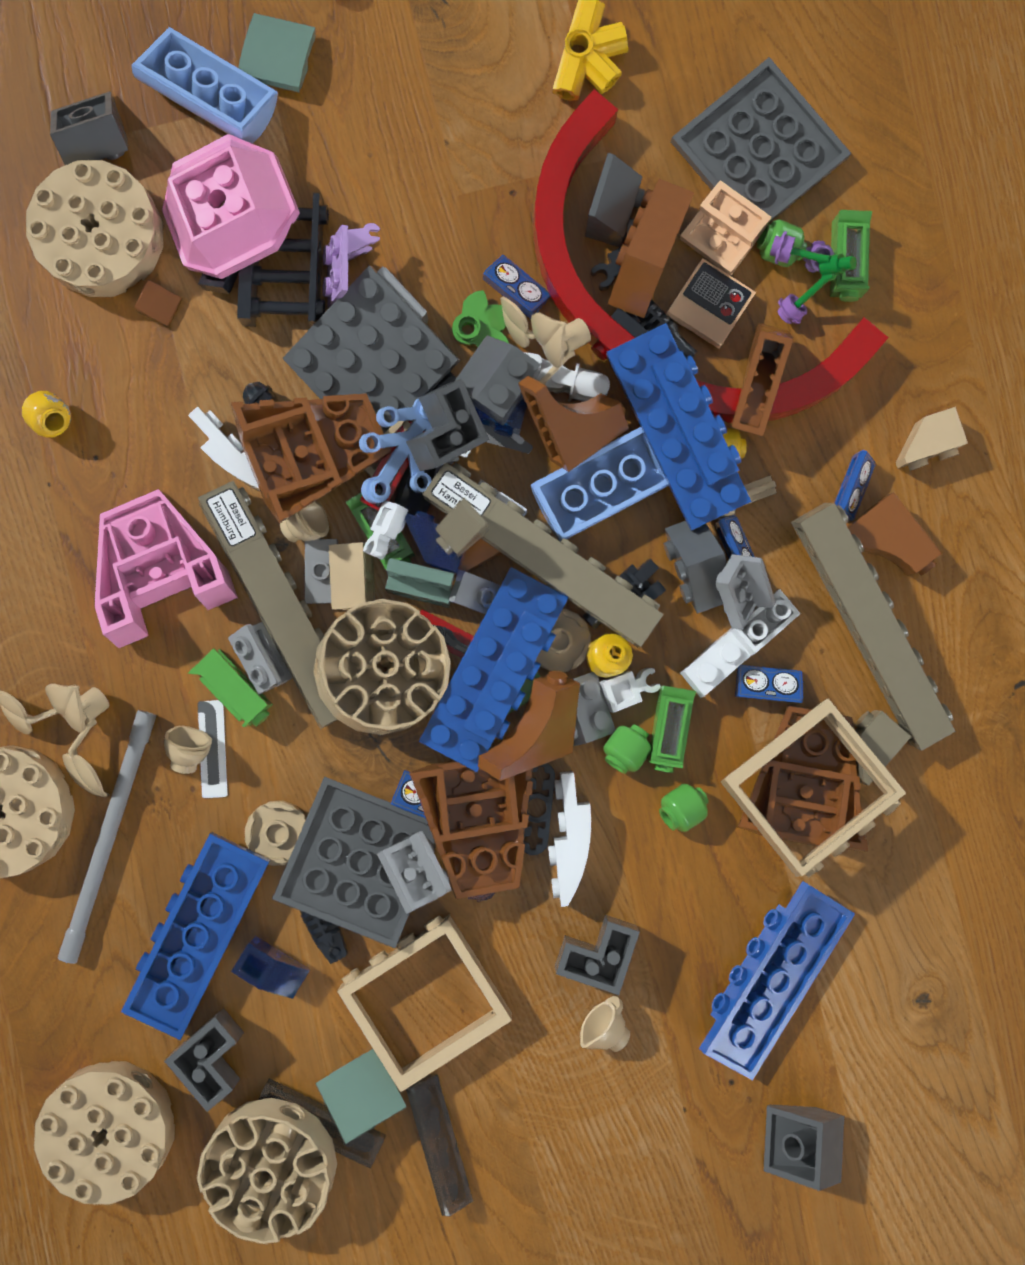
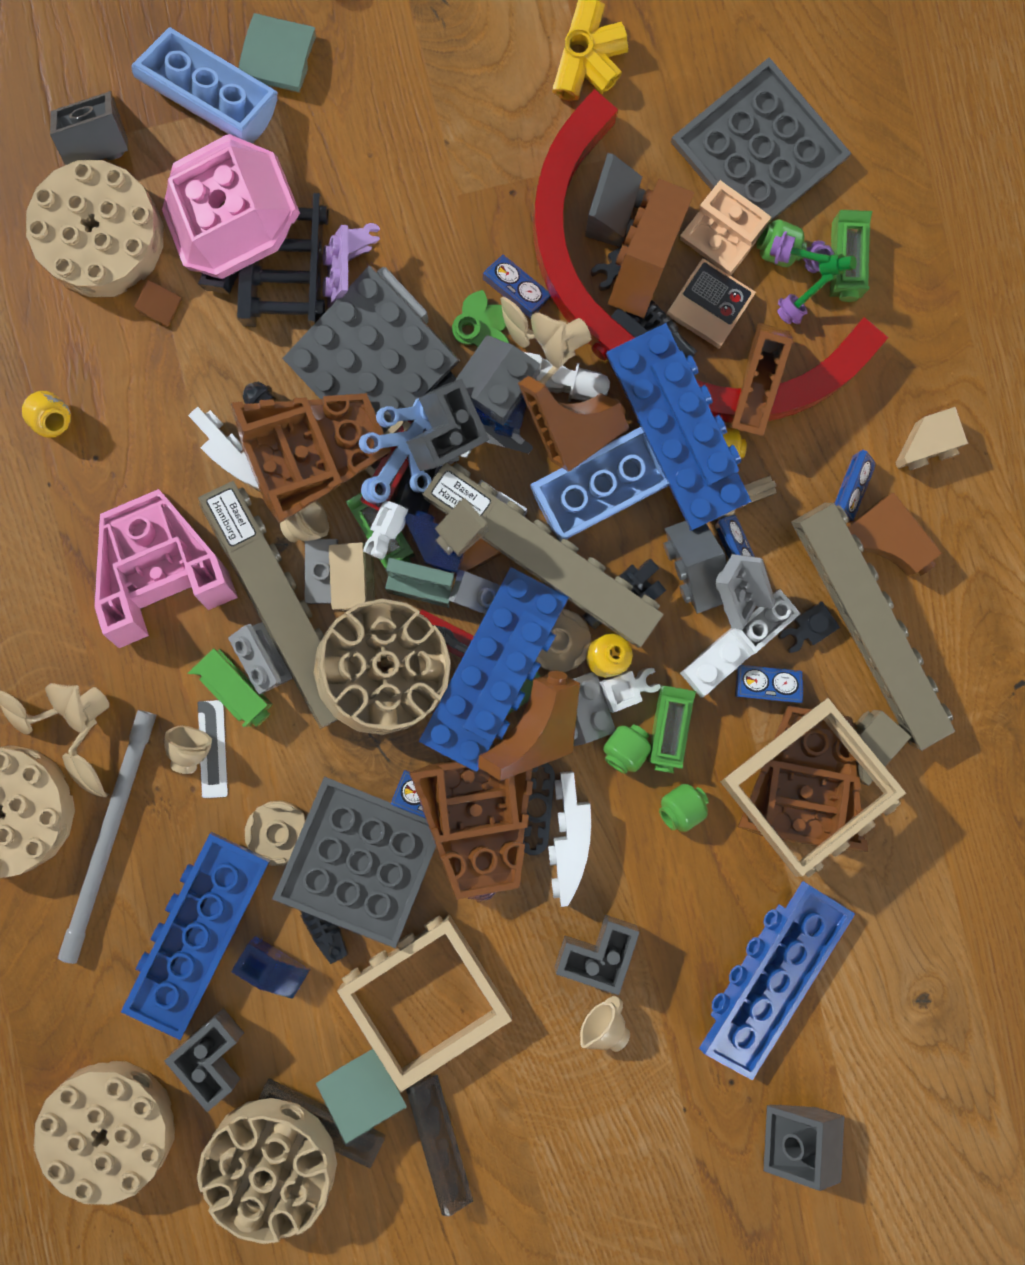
(415, 872): light grey bracket -> none
(812, 625): none -> black plate

